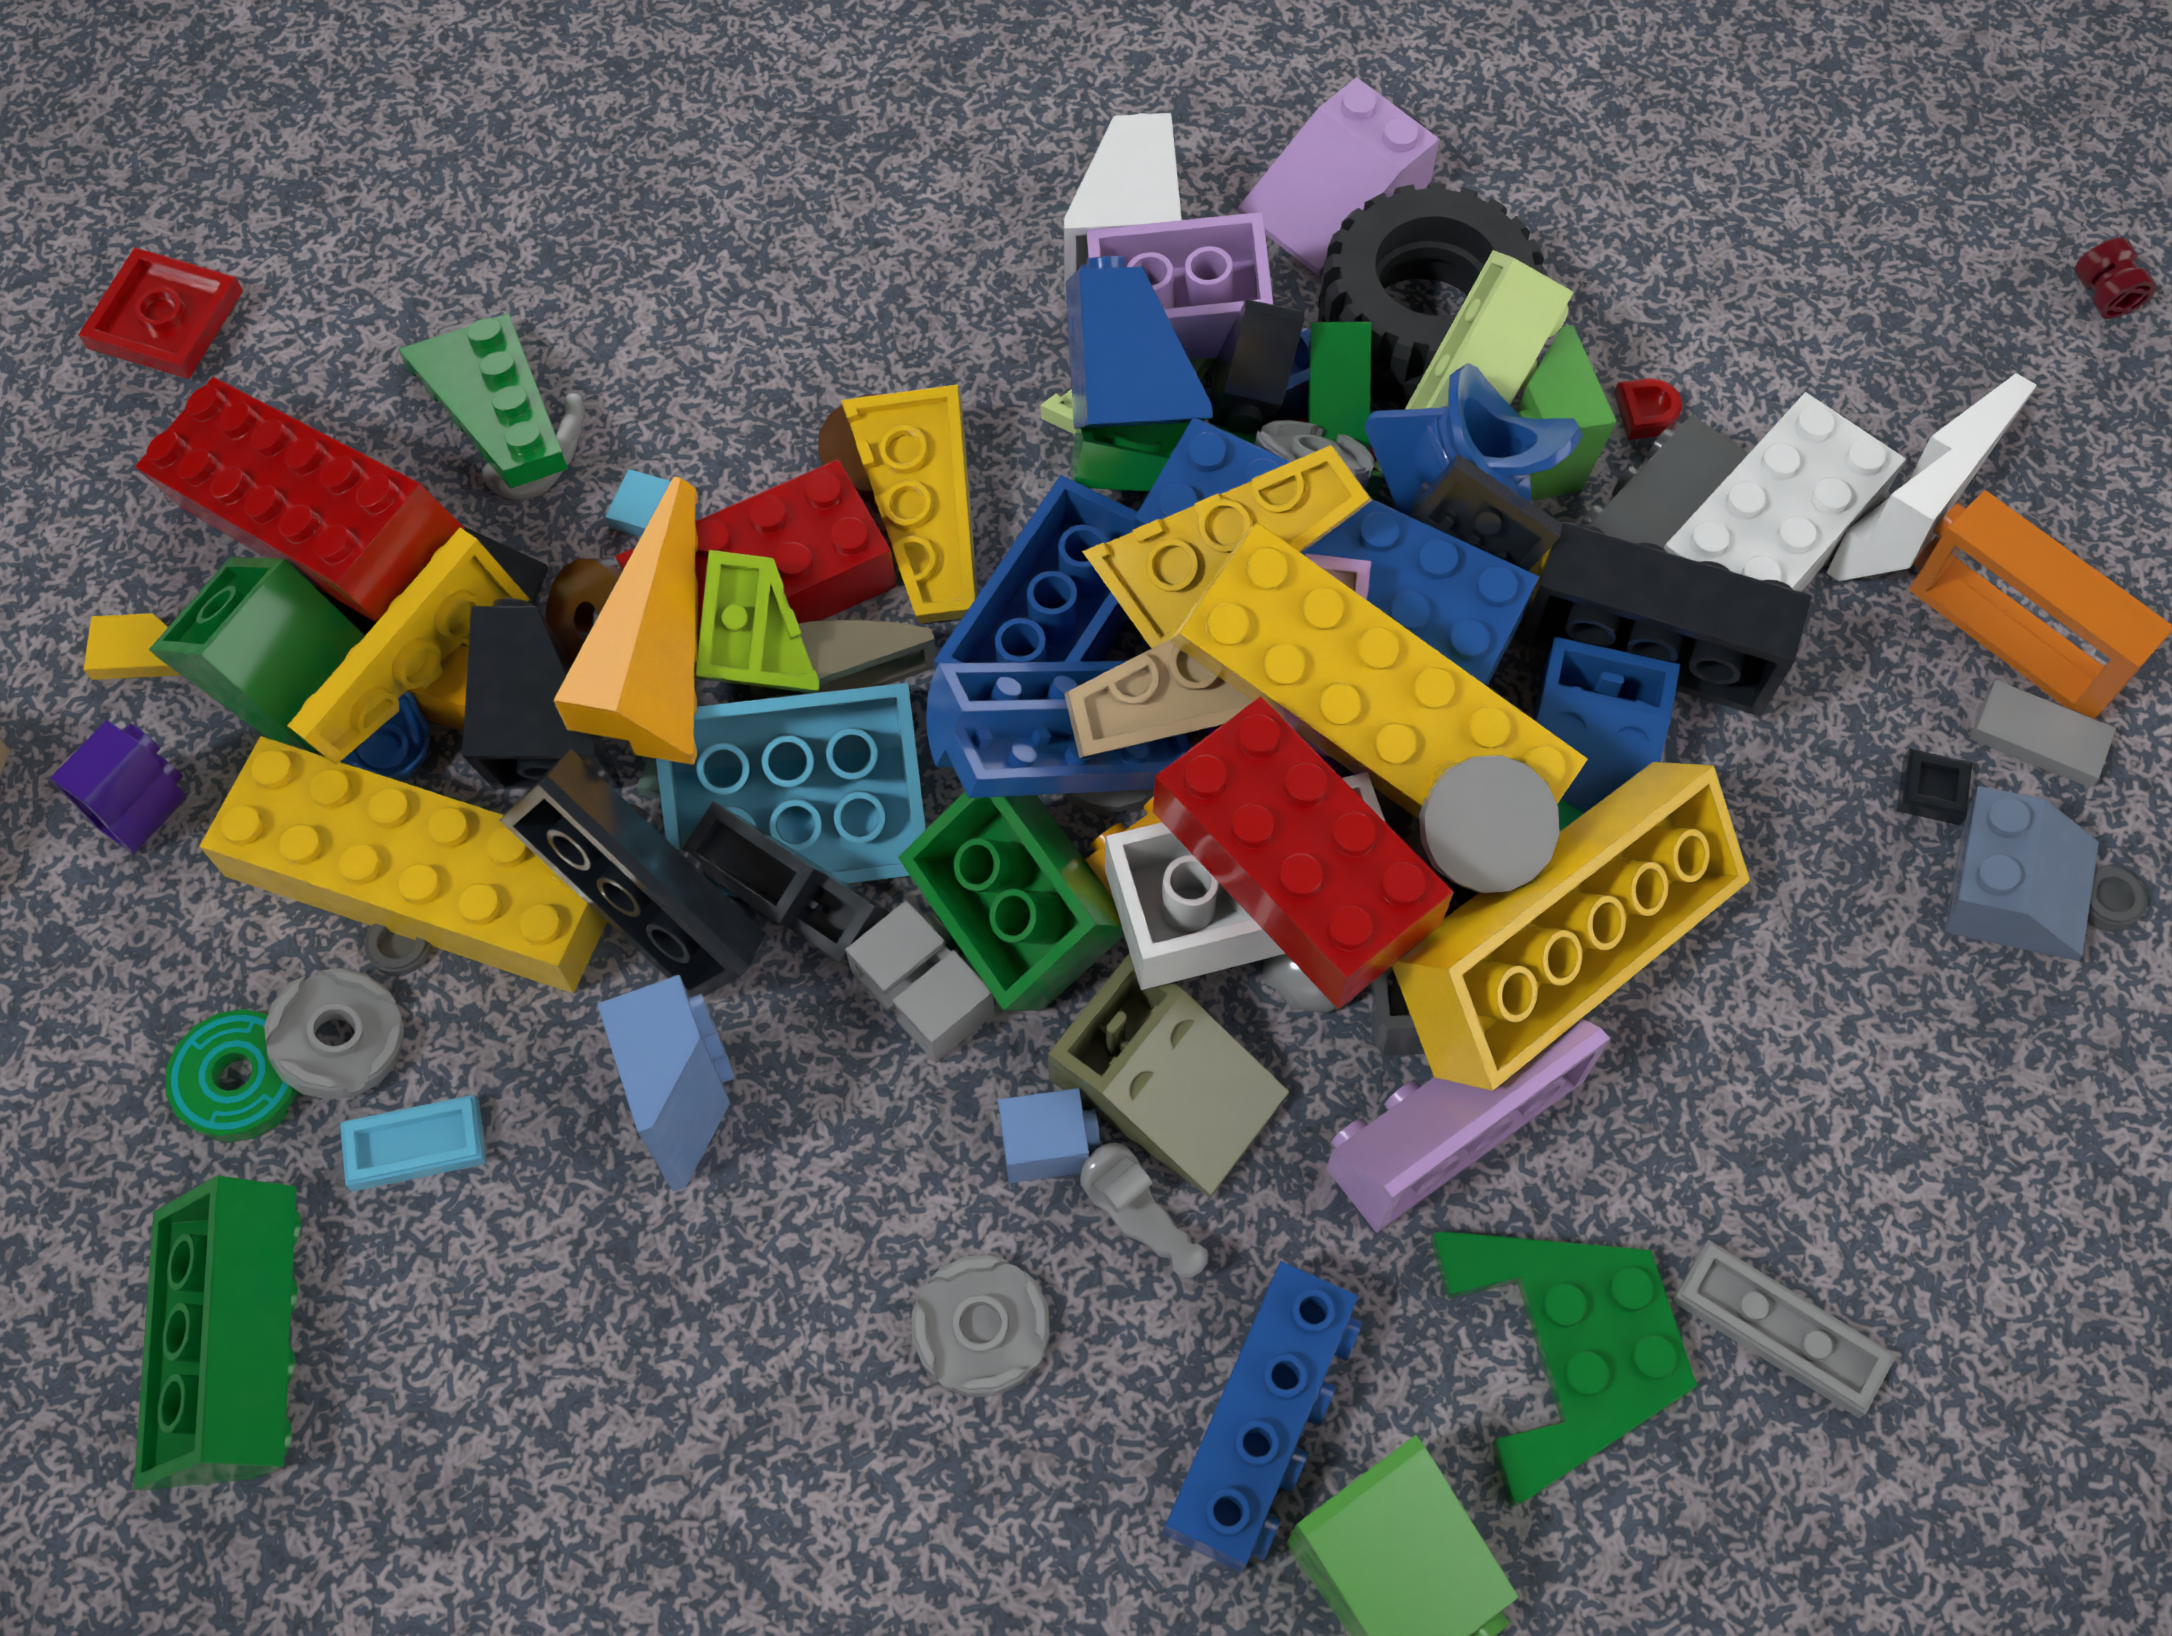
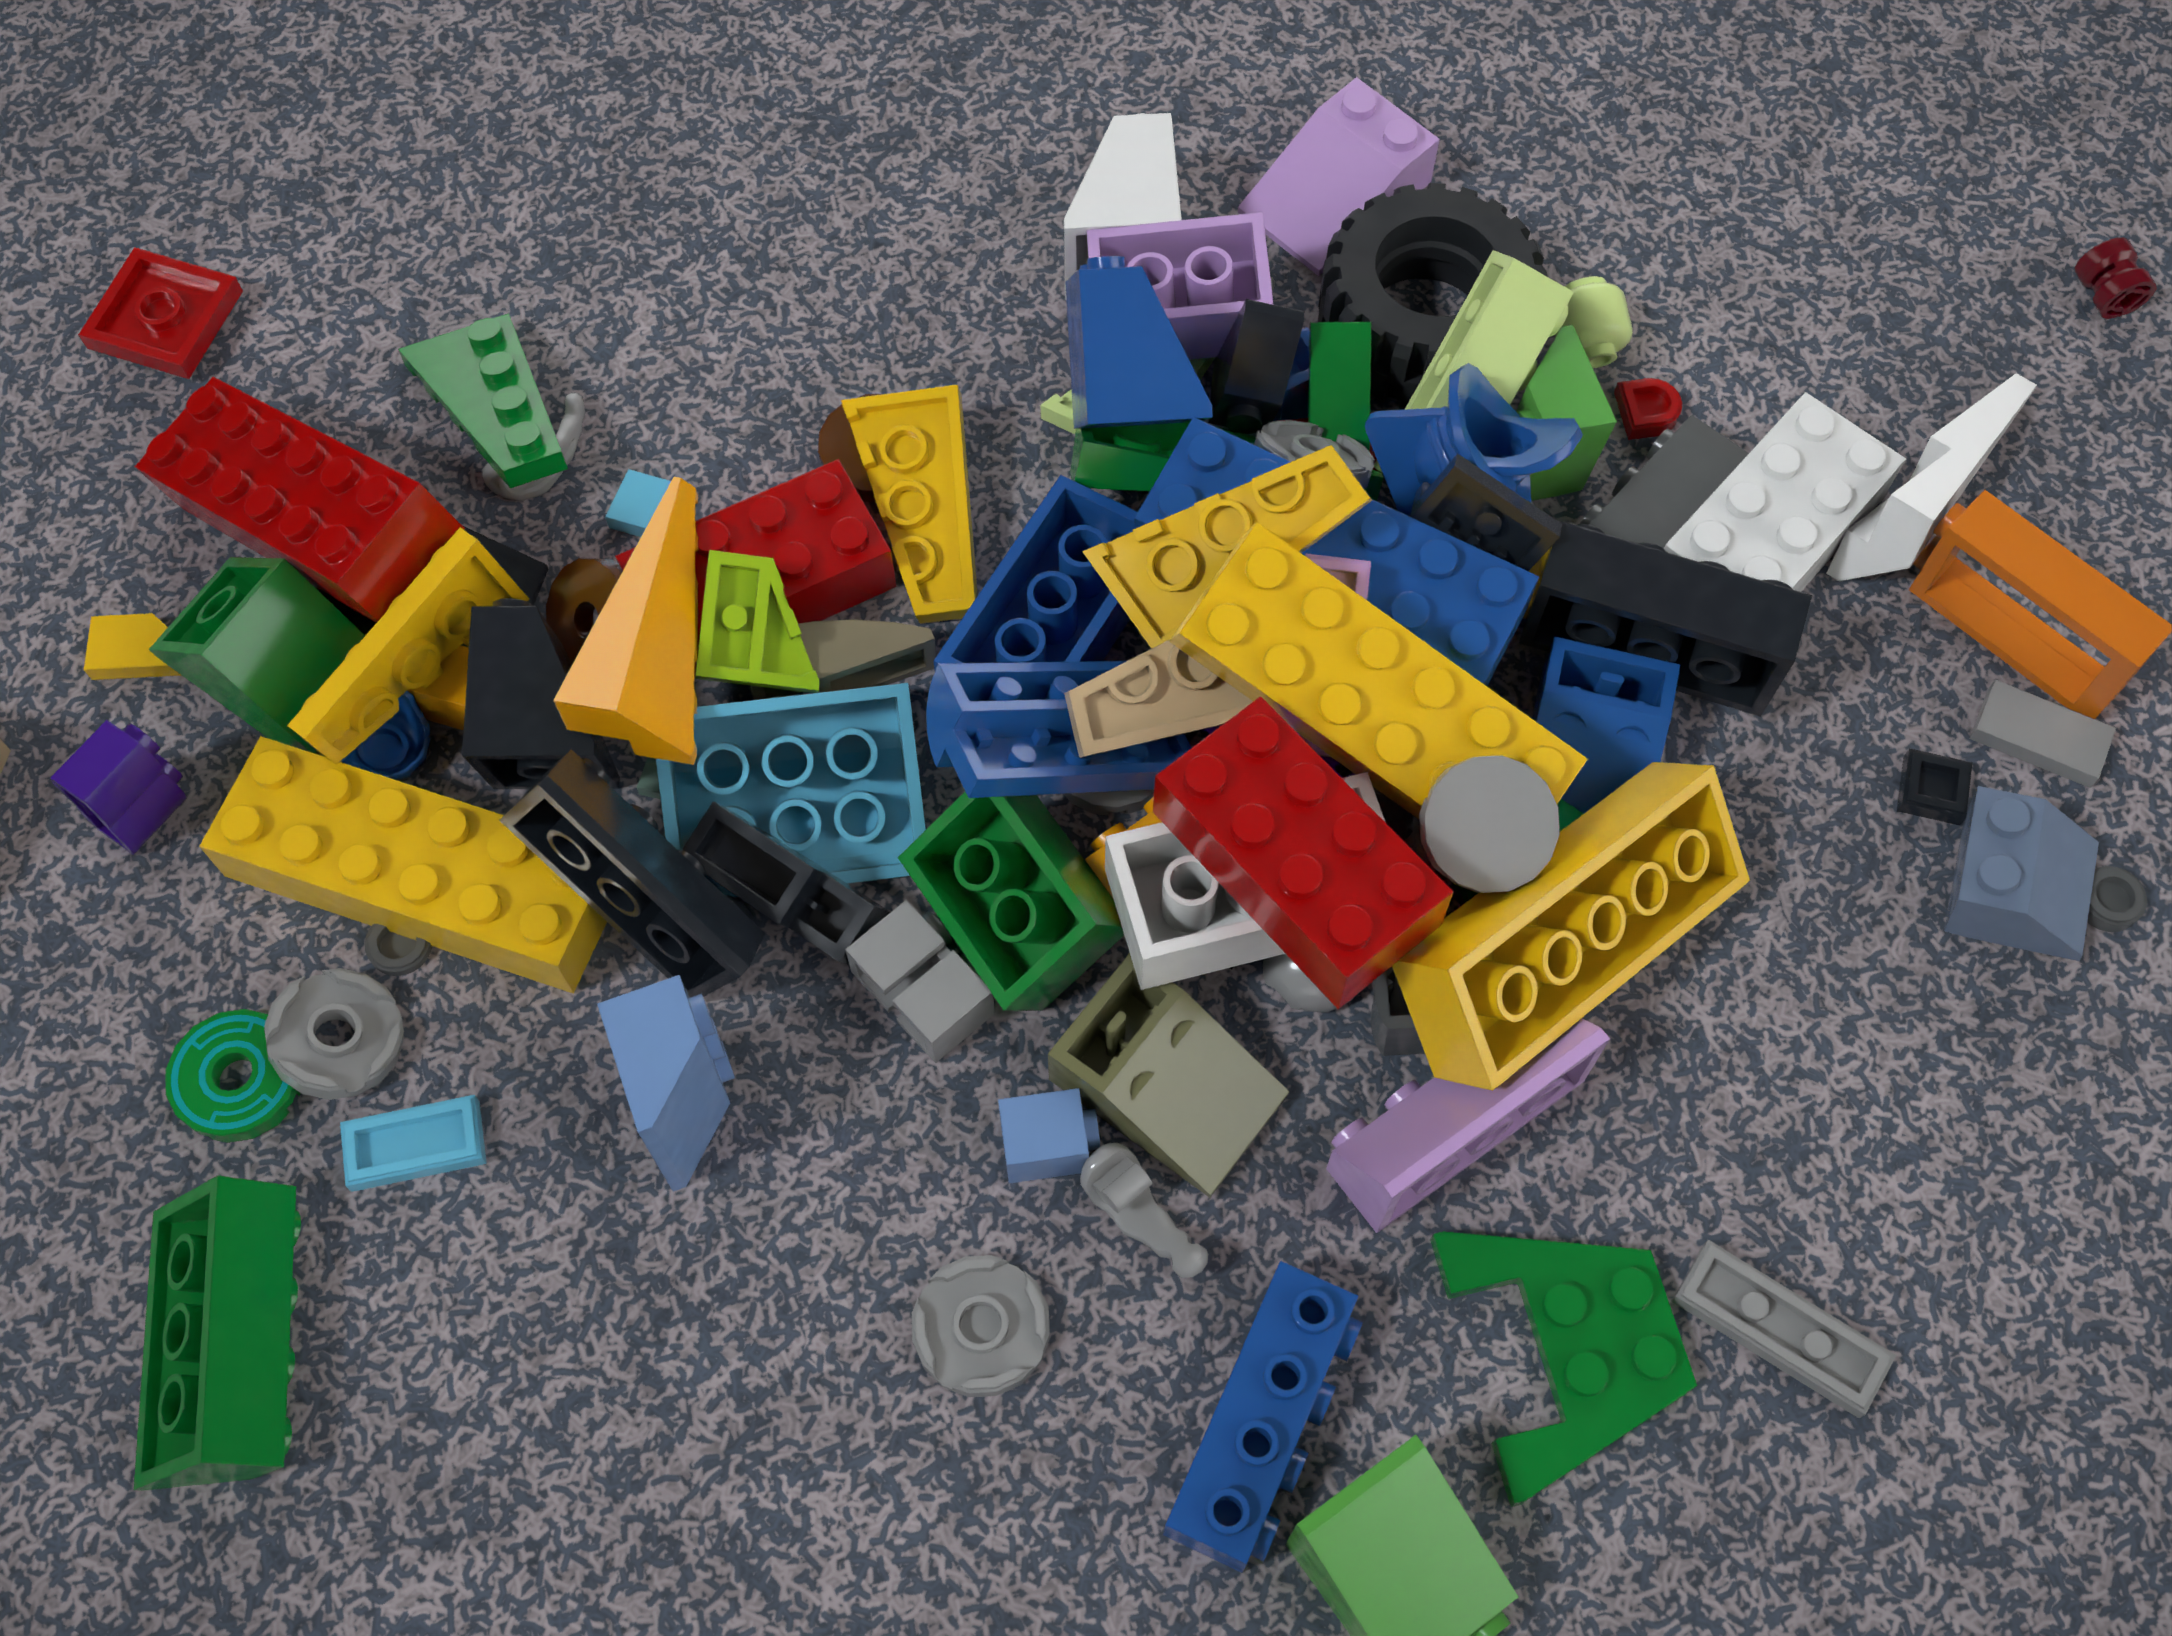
(1600, 318): none -> yellowish green head

